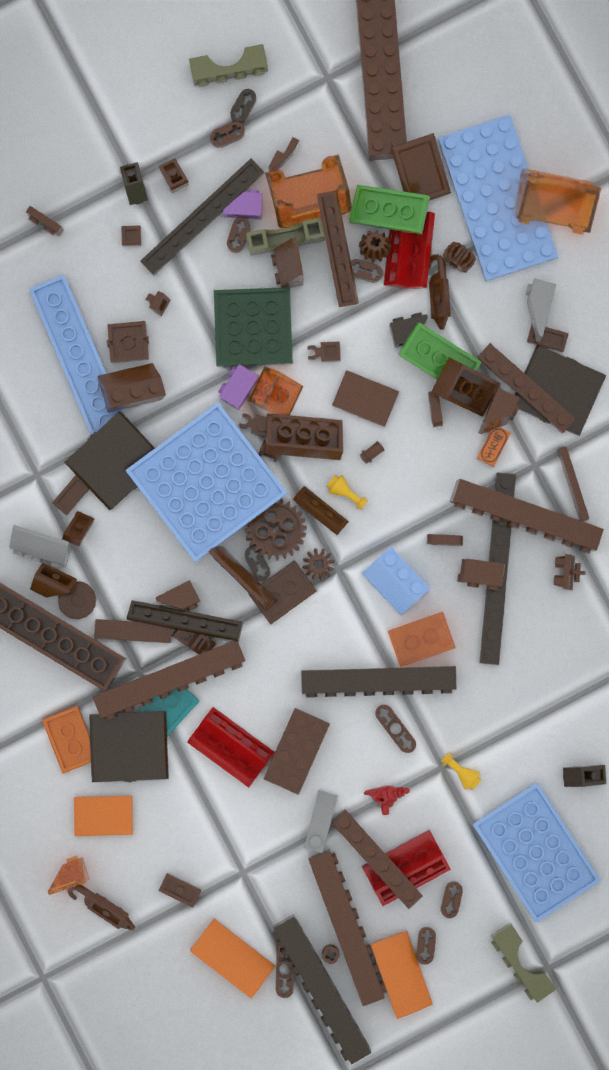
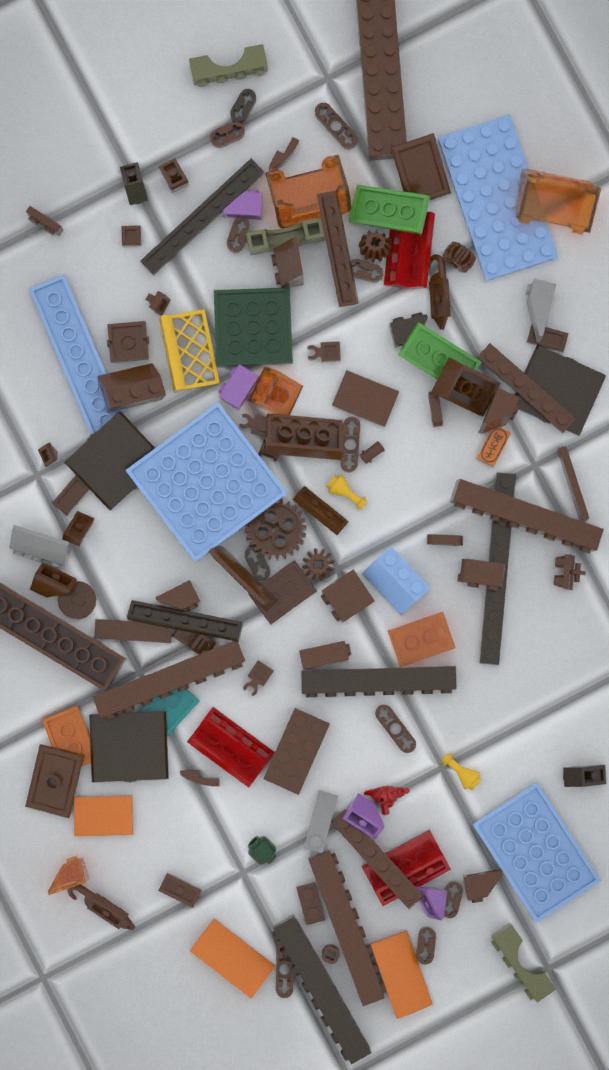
(48, 454): none -> reddish brown slope
(54, 781): none -> reddish brown piece
(172, 350): none -> yellow fence
(194, 776): none -> reddish brown slope
(259, 674): none -> reddish brown plate
(262, 850): none -> dark green head
(310, 903): none -> reddish brown plate
(323, 118): none -> reddish brown beam
(324, 654): none -> reddish brown brick
(347, 596): none -> reddish brown piece
(354, 459): none -> reddish brown beam
(364, 816): none -> medium lavender slope
(433, 901): none -> medium lavender slope
(480, 884): none -> reddish brown slope

